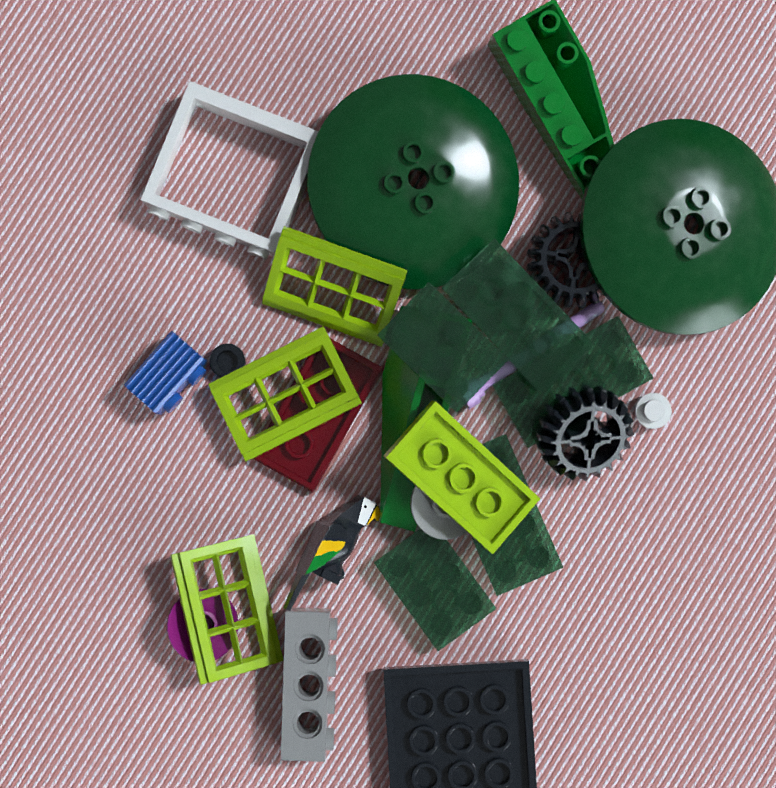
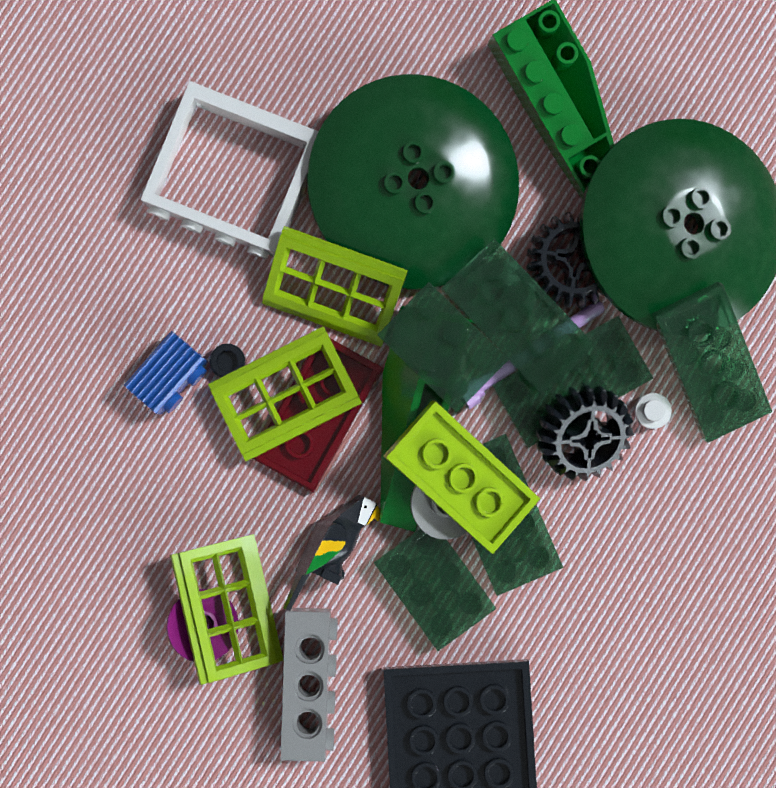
(712, 362): none -> clear green plate

